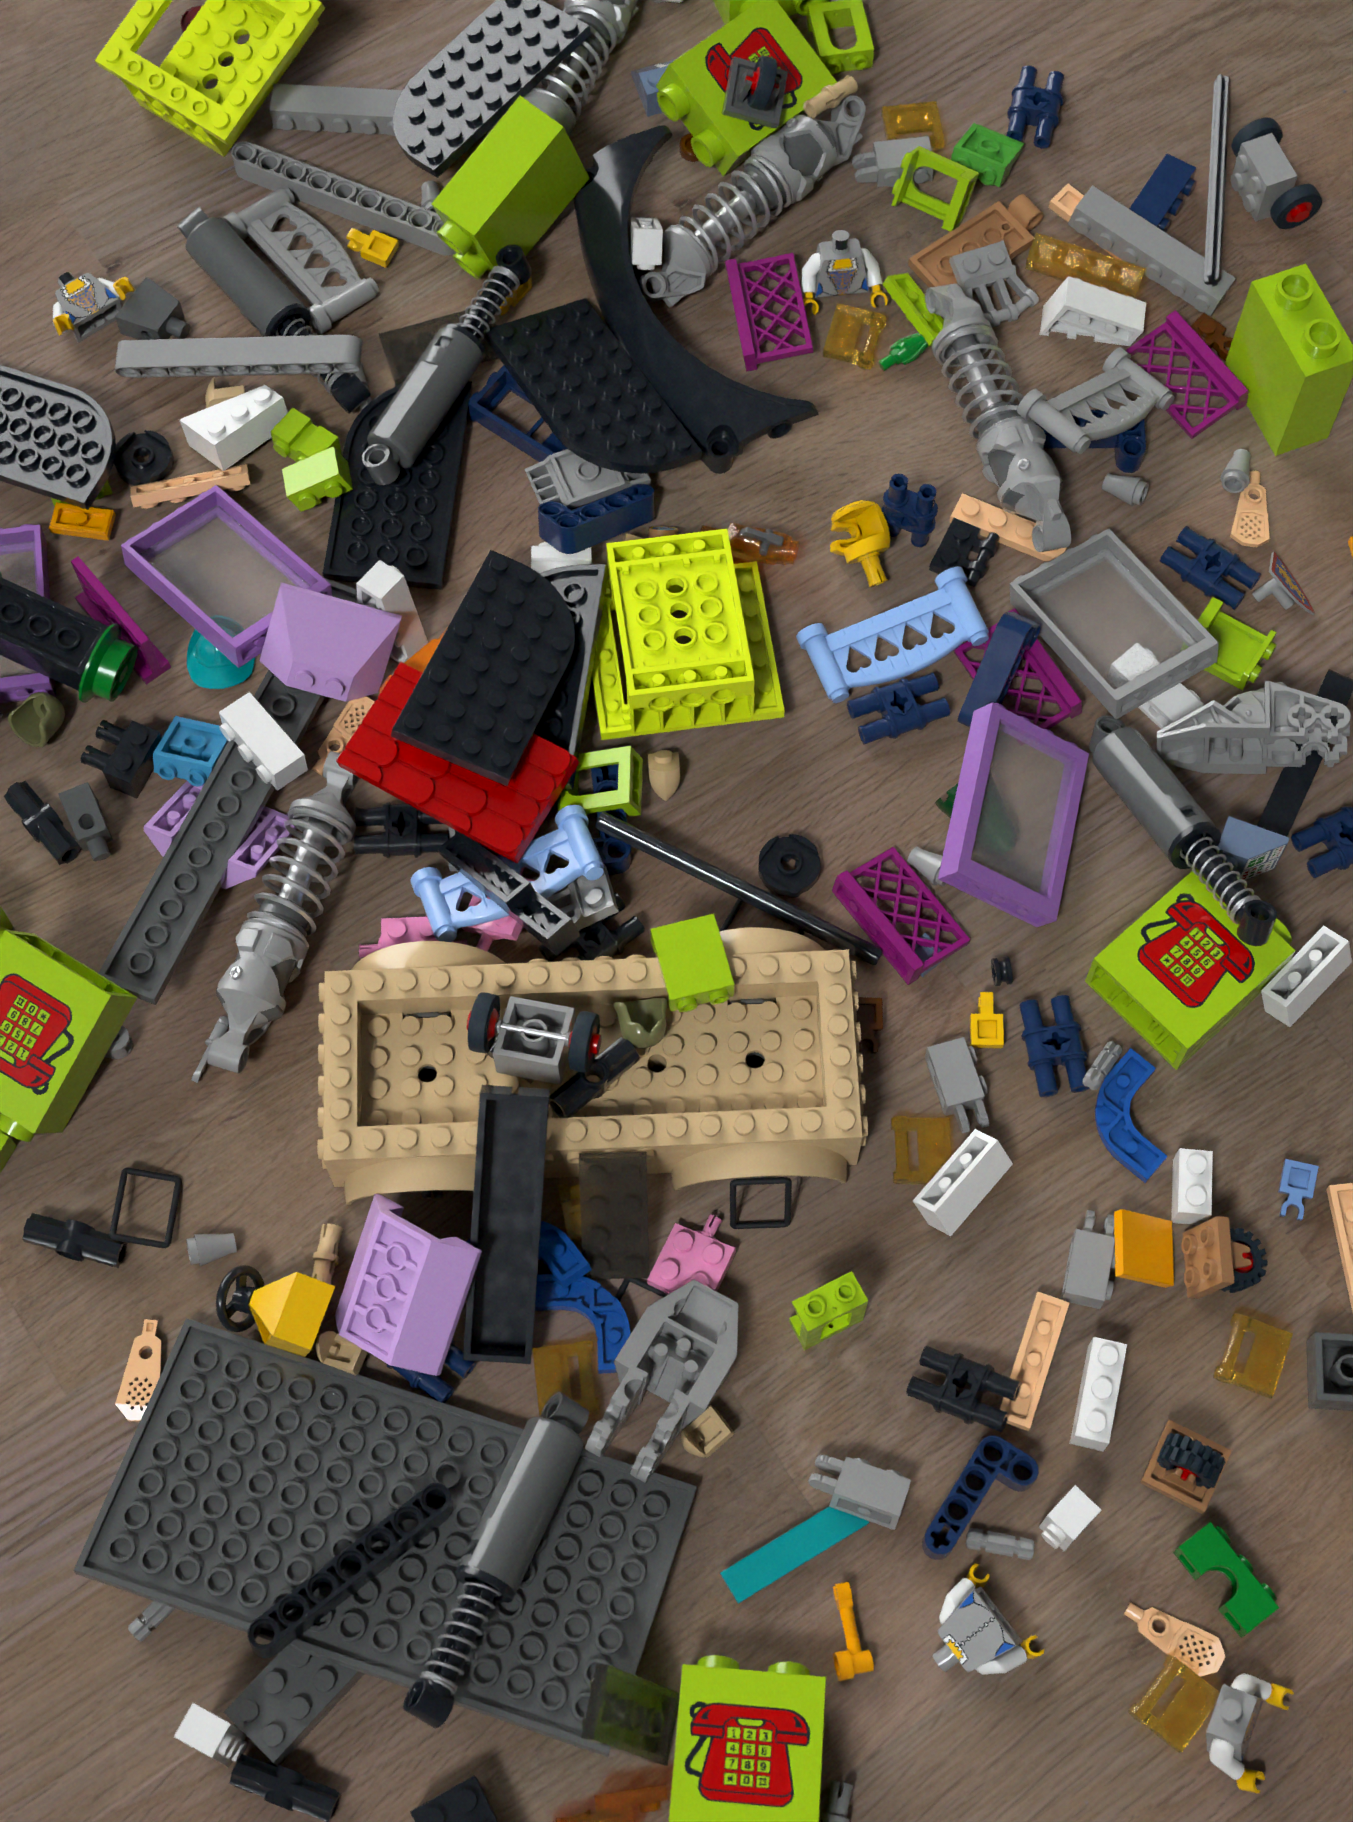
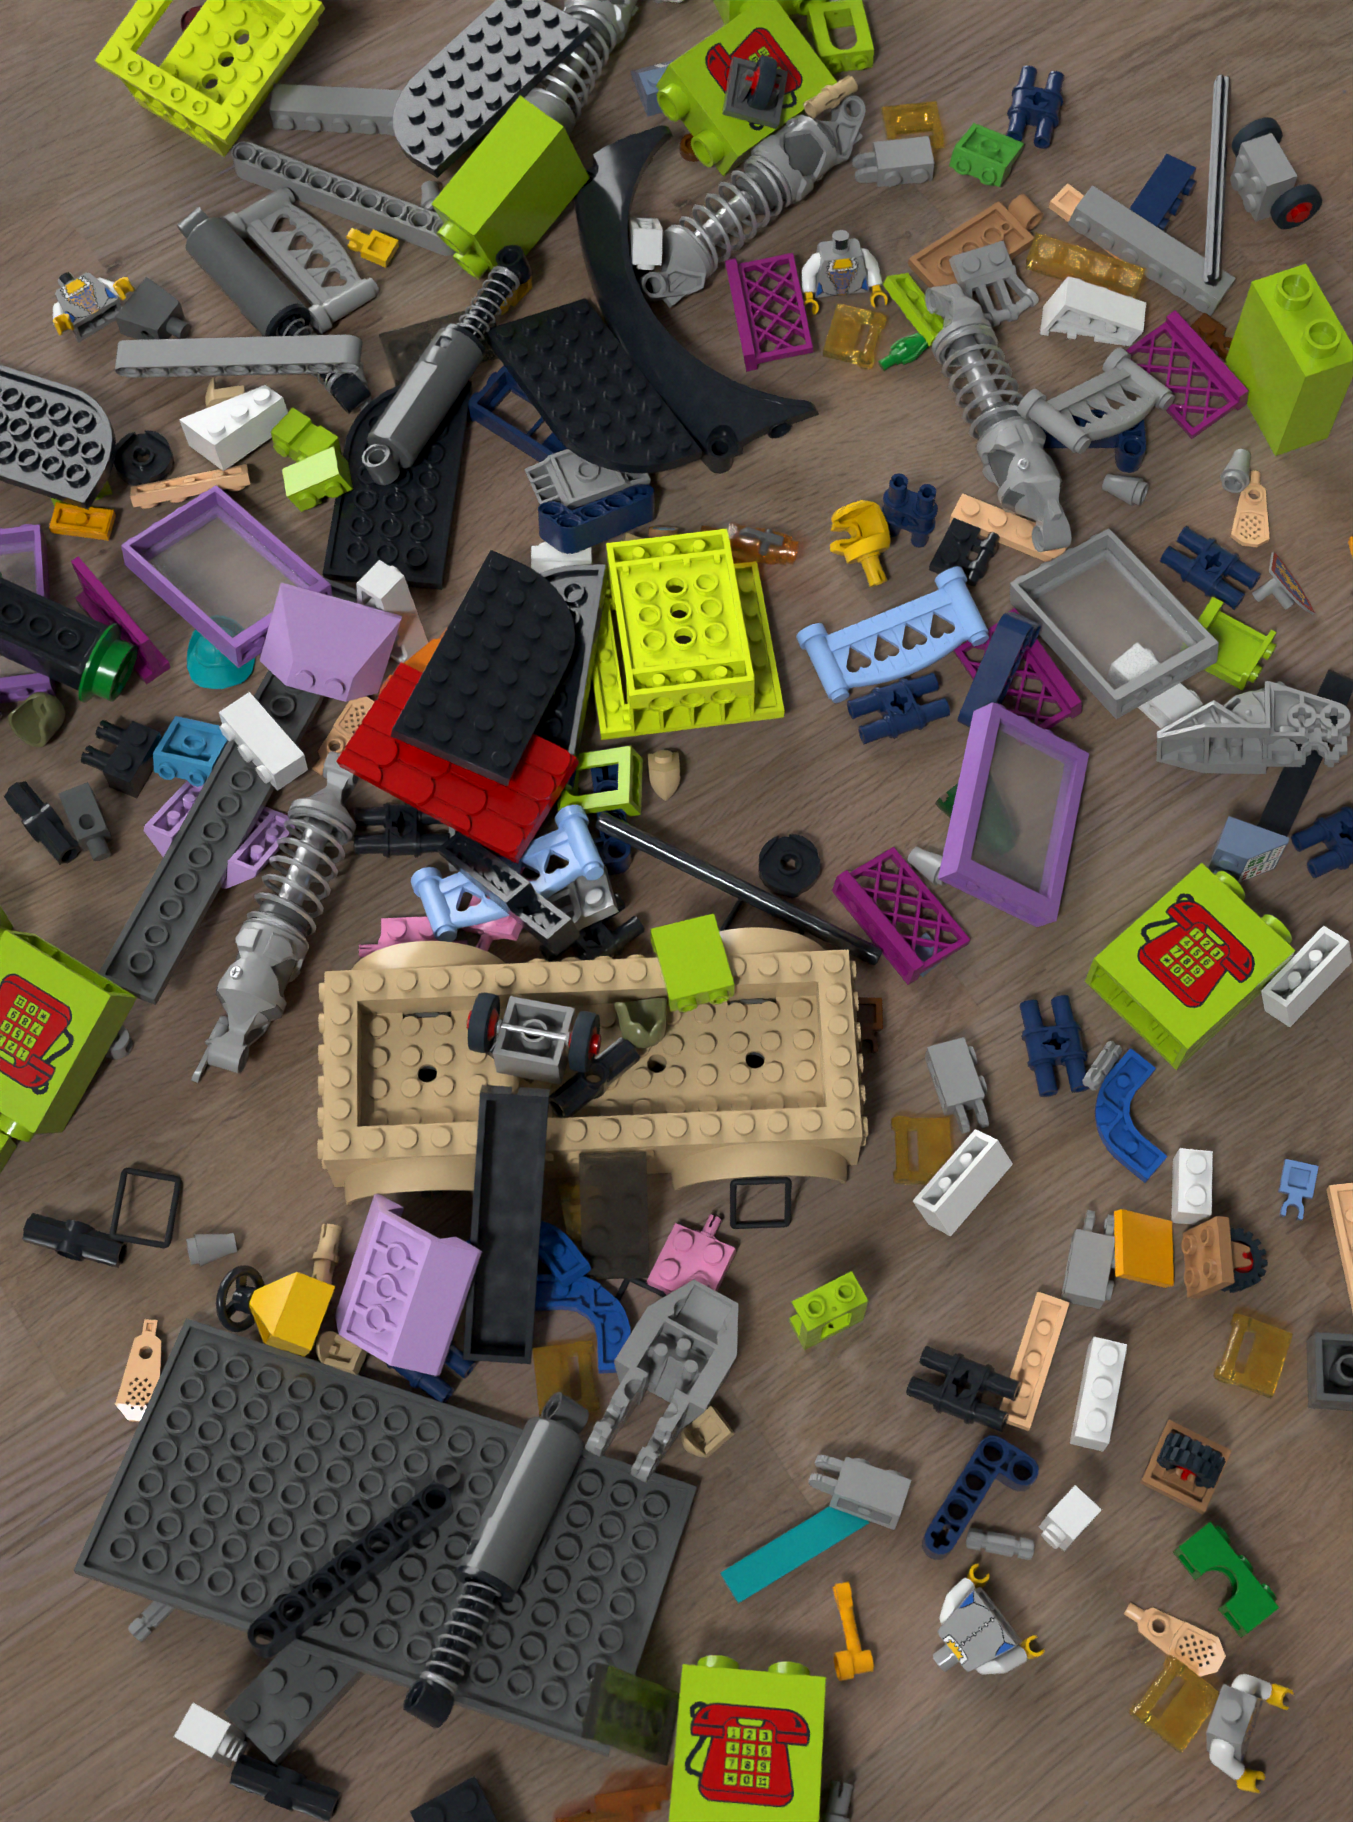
(907, 192): lime panel -> none
(986, 1027): yellow plate -> none
(1001, 971): black bush -> none
(1176, 822): piece -> none

